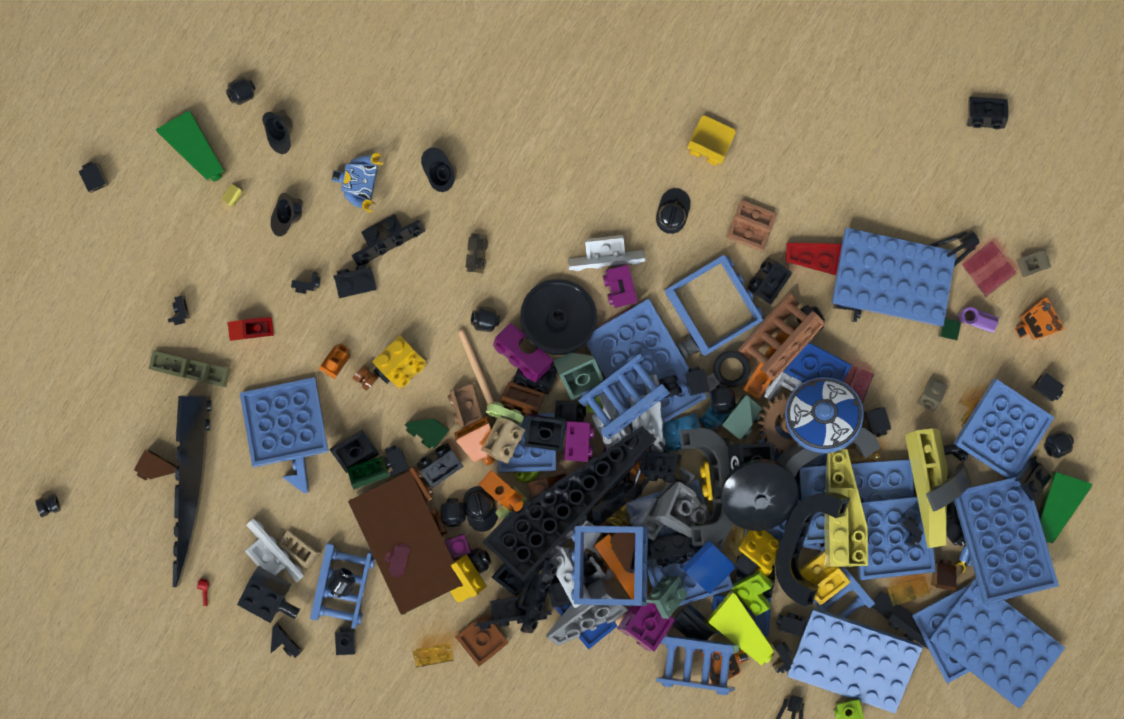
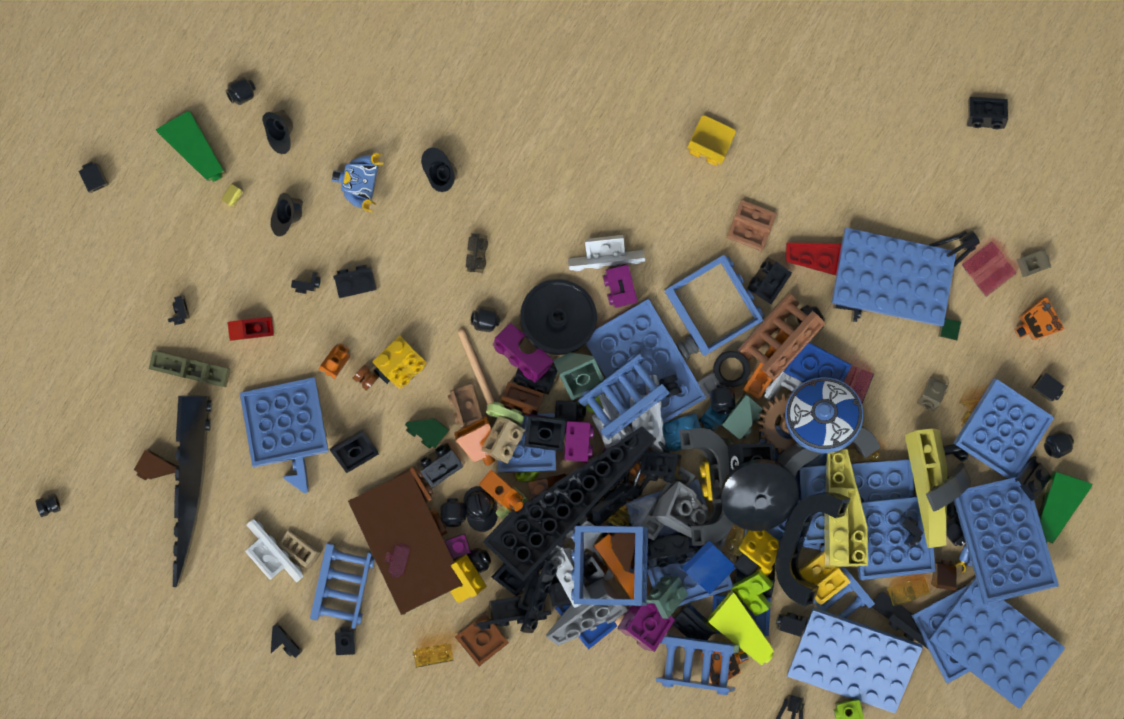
(203, 585): red hand -> none
(266, 596): black brick -> none
(341, 582): black head -> none
(368, 472): dark green bracket -> none
(385, 237): black bracket -> none
(396, 460): black brick -> none
(673, 211): black piece -> none
(696, 381): black brick -> none
(784, 652): black bracket -> none
(878, 421): black brick -> none
(979, 319): medium lavender piece -> none

